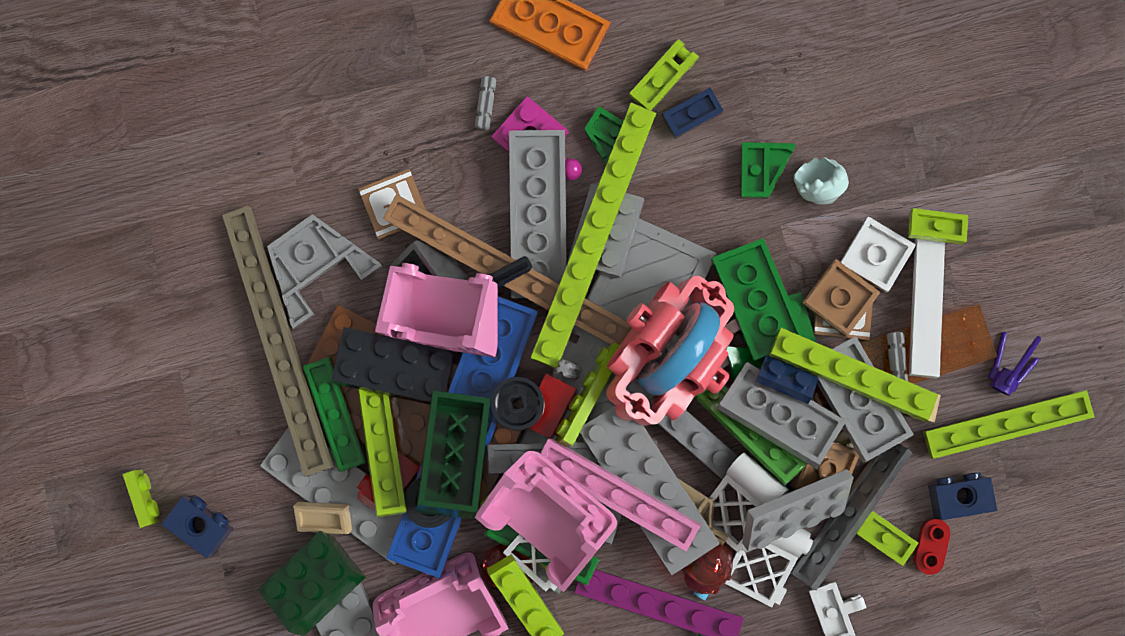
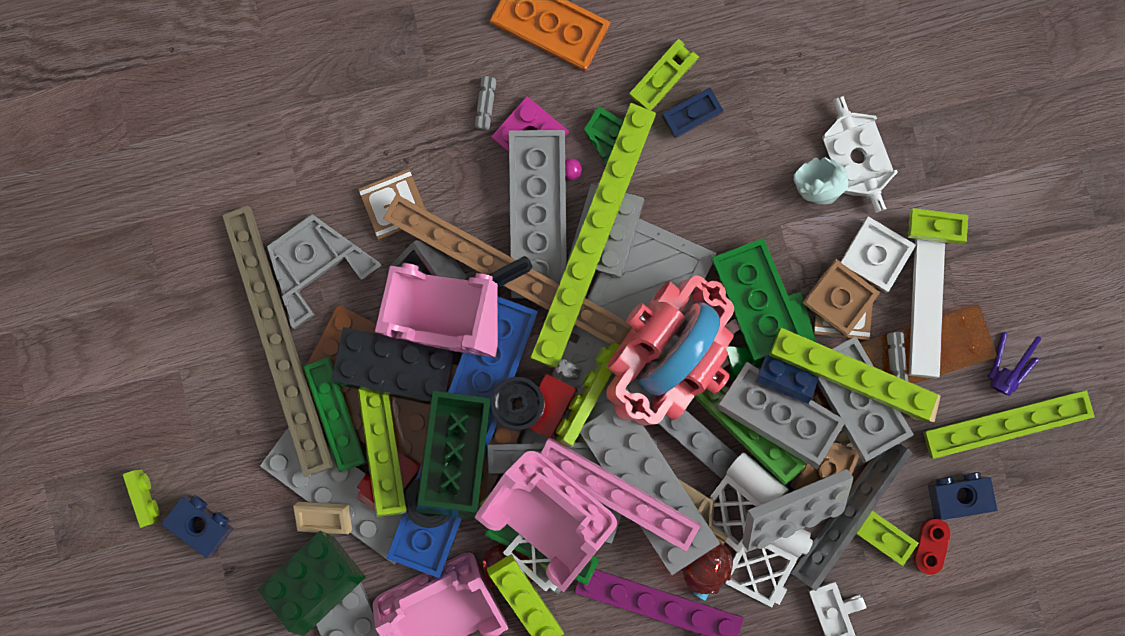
(762, 167): green wing -> none
(860, 133): none -> white plate

